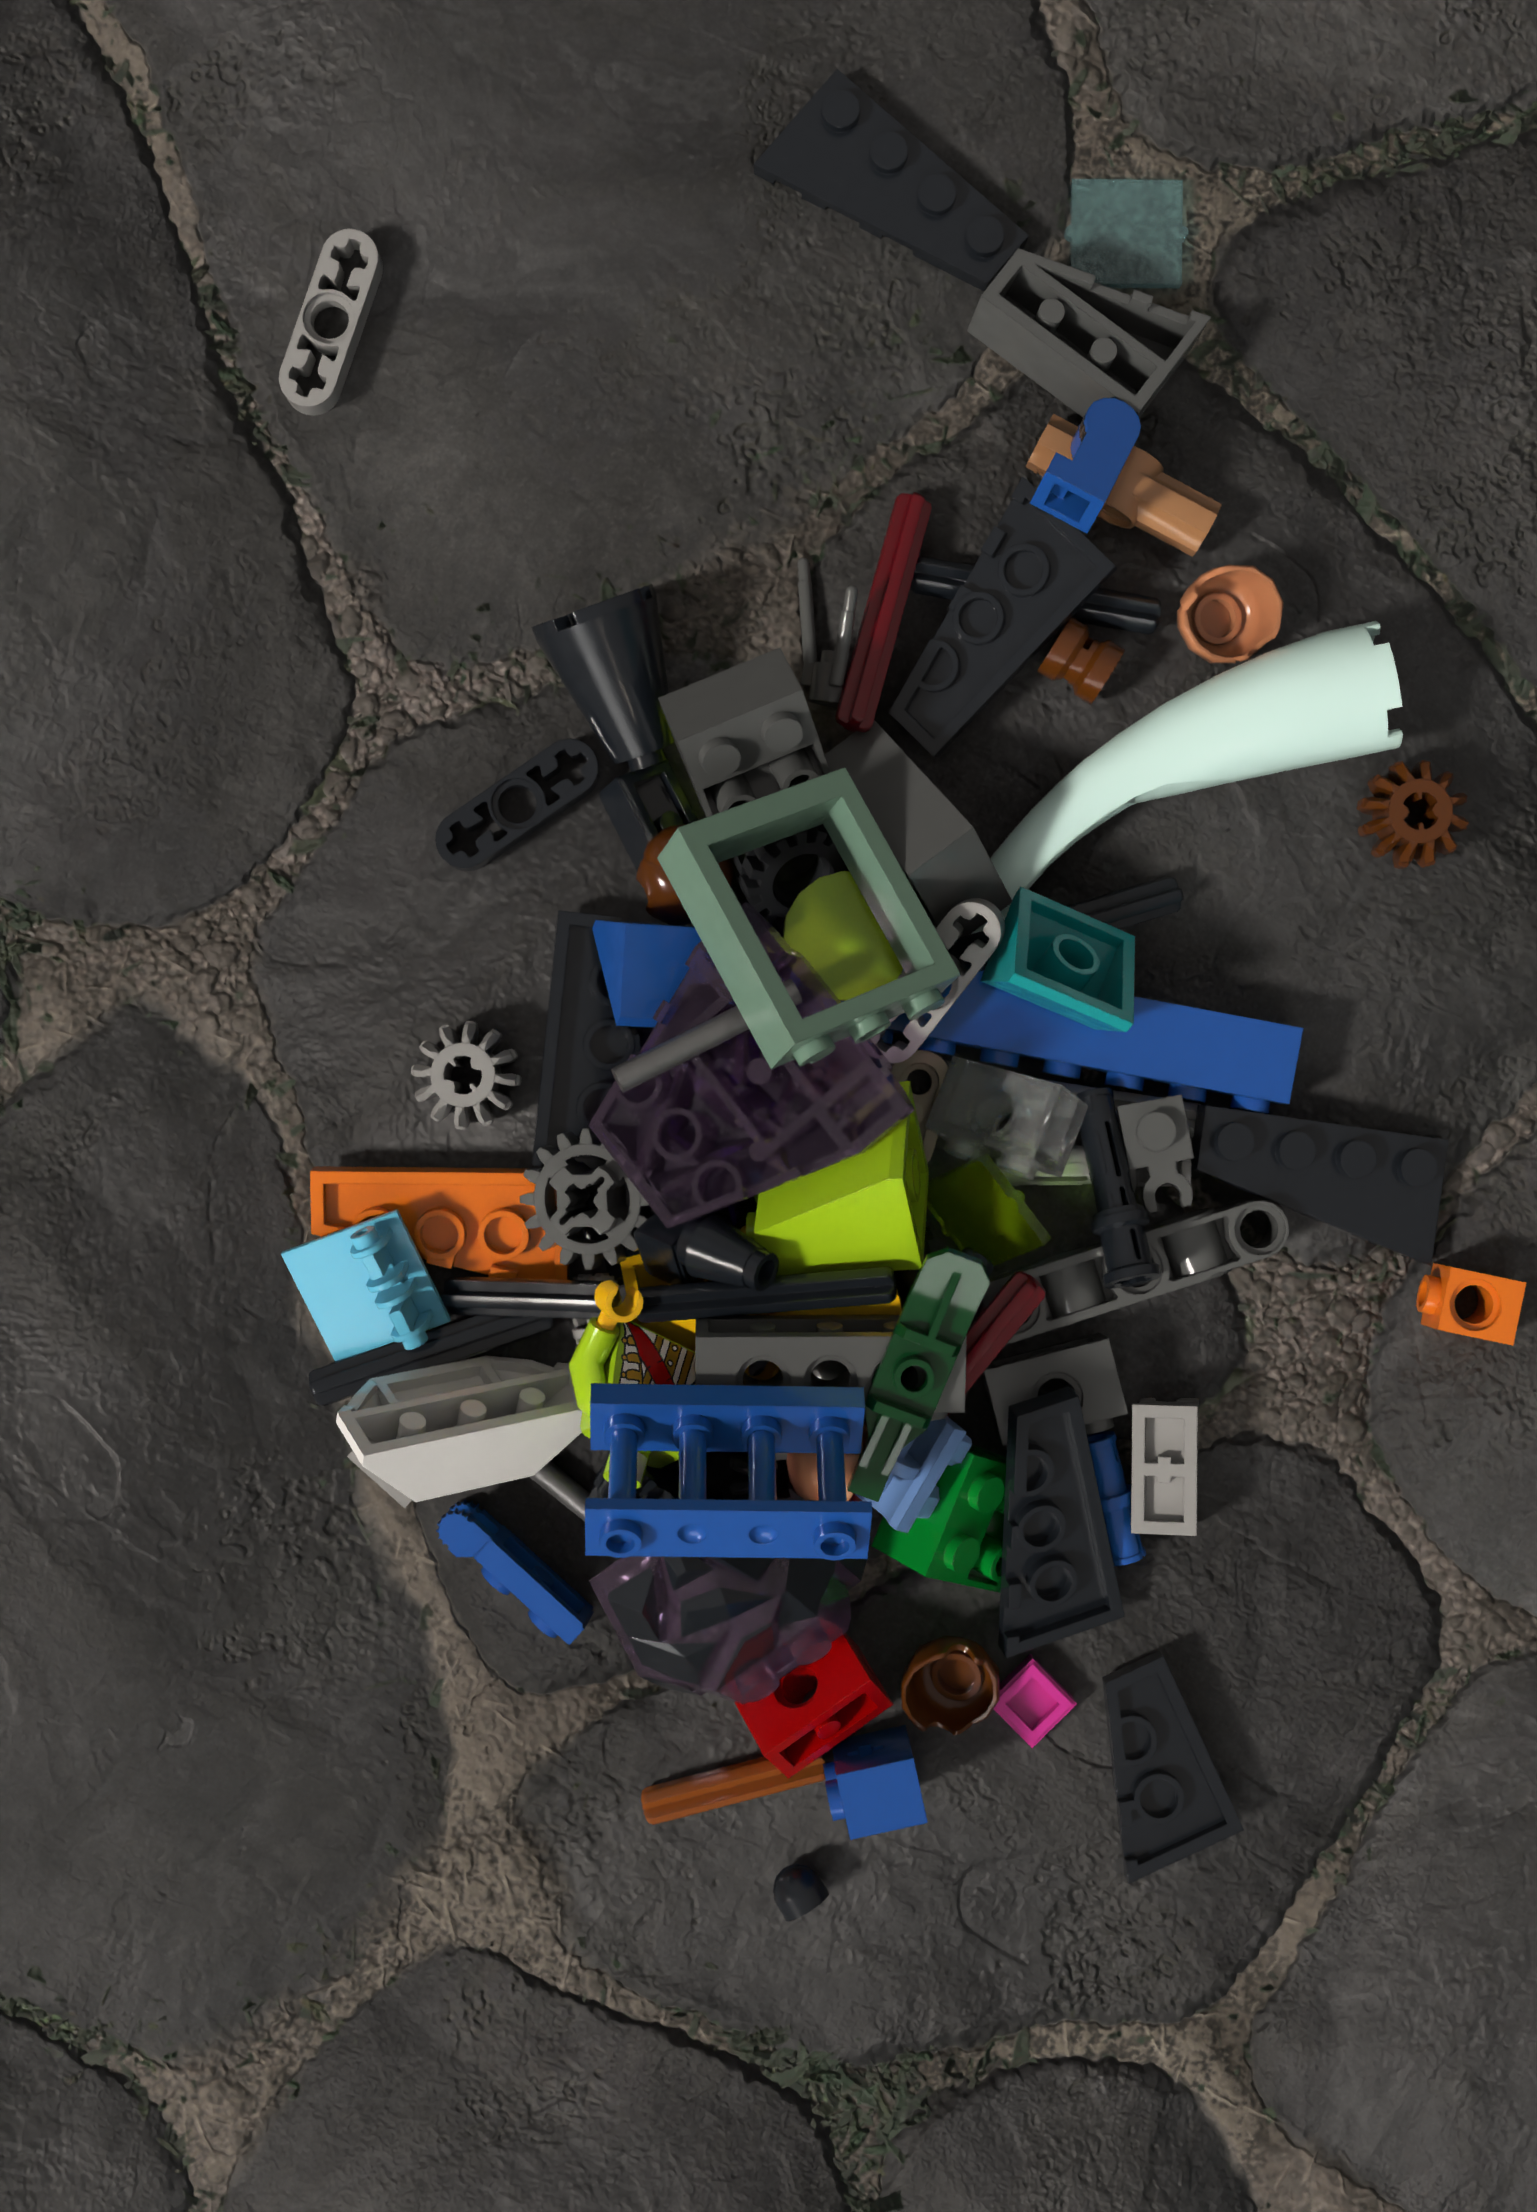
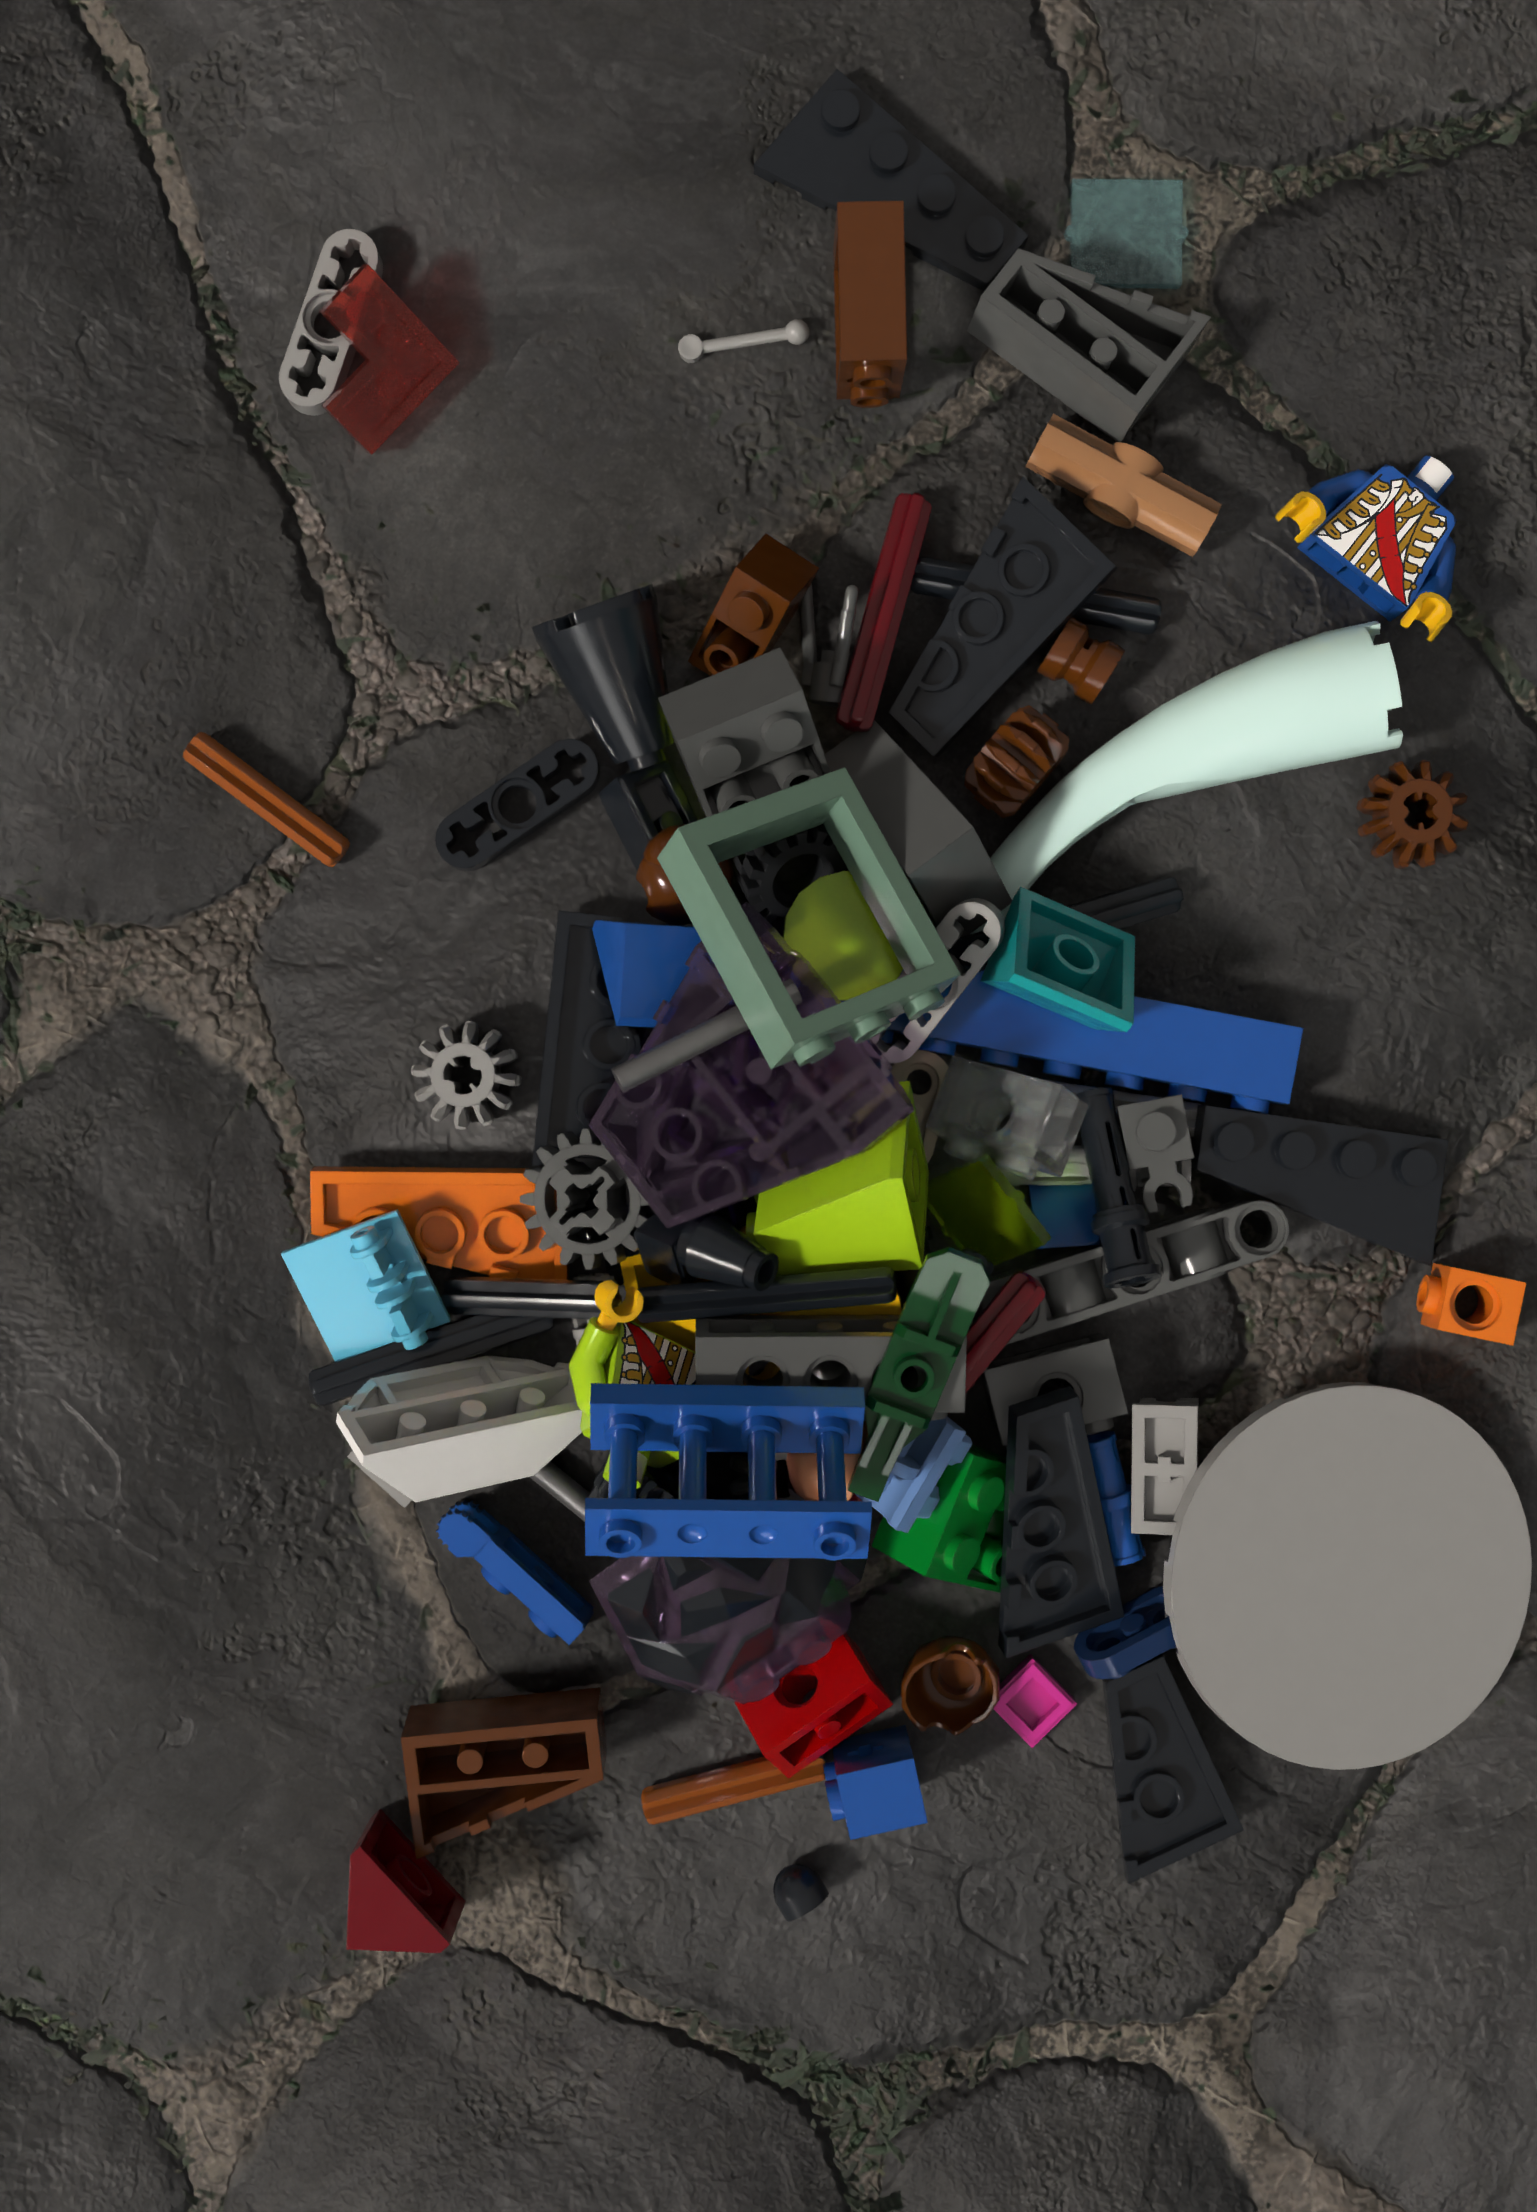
(266, 799): none -> dark orange axle
(395, 1897): none -> dark red slope
(400, 359): none -> clear red plate
(497, 1757): none -> reddish brown wedge
(692, 347): none -> light grey hinge
(754, 606): none -> reddish brown slope
(869, 301): none -> reddish brown window
(1016, 761): none -> reddish brown gear
(1065, 1213): none -> blue slope
(1080, 486): blue leg -> none
(1127, 1642): none -> dark blue plate
(1230, 613): nougat hair -> none
(1348, 1575): none -> light grey tile
(1384, 538): none -> torso

